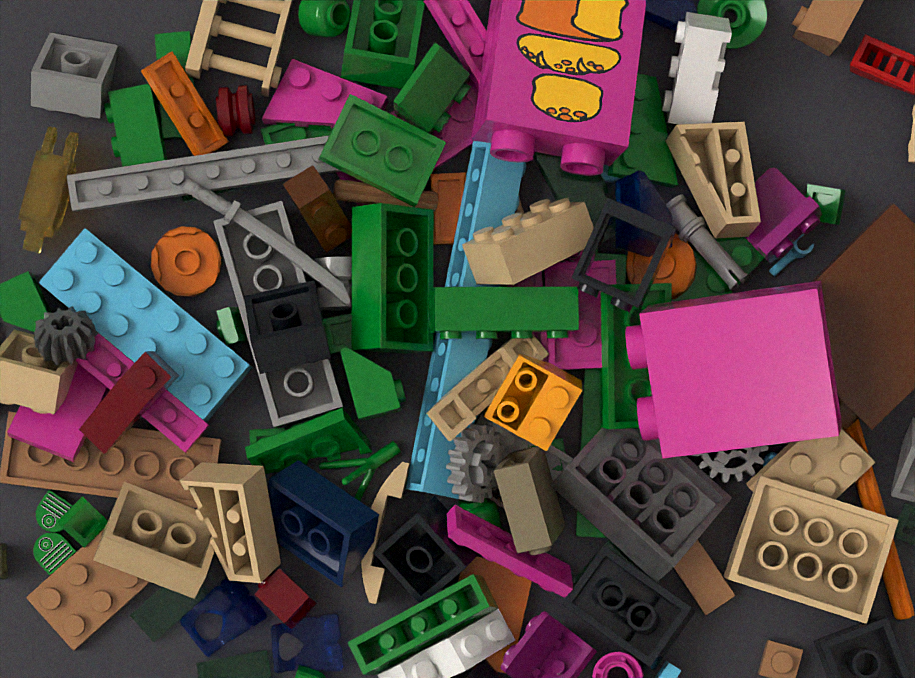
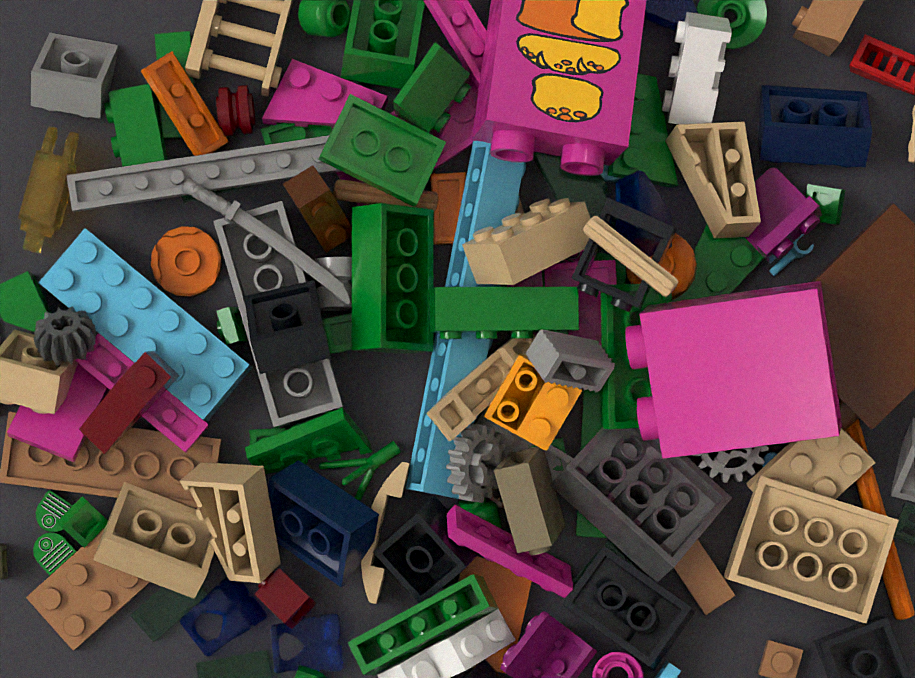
(371, 386): green slope -> none
(570, 360): none -> light grey brick
(630, 256): none -> tan axle
(693, 230): light grey pin -> none
(814, 126): none -> dark blue slope

